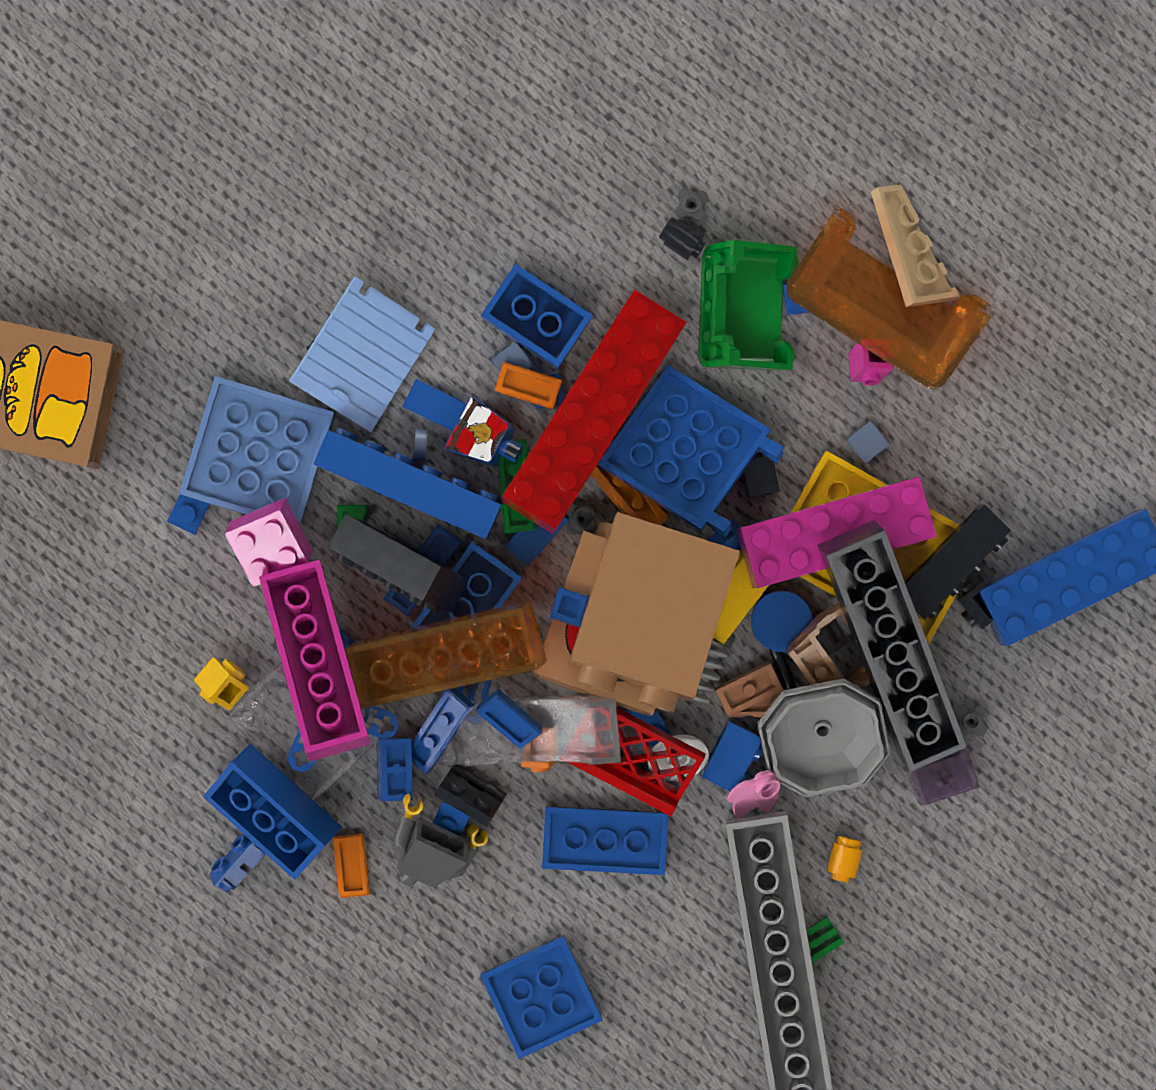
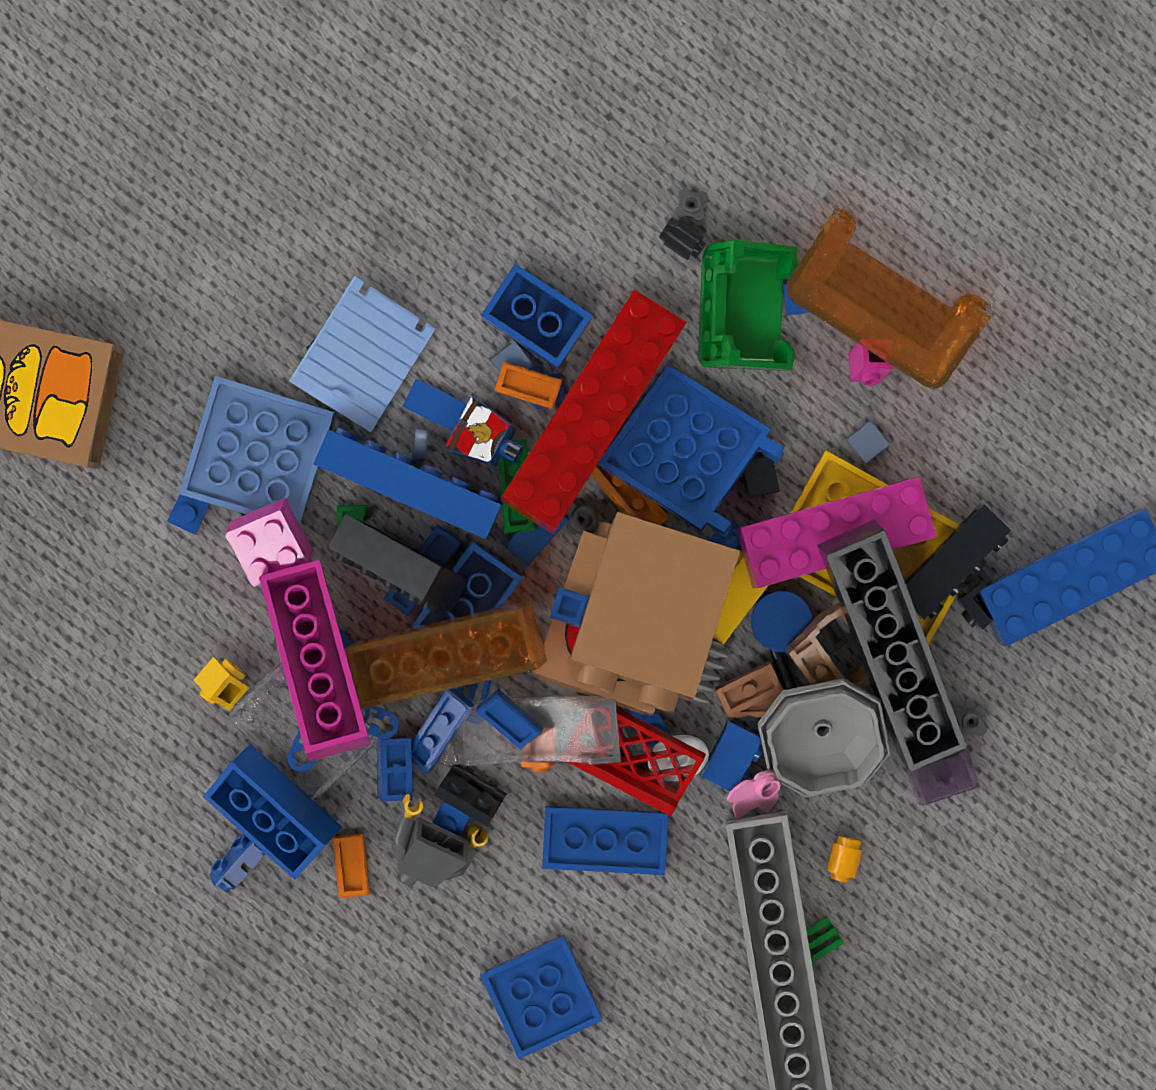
(915, 266): tan wing -> none

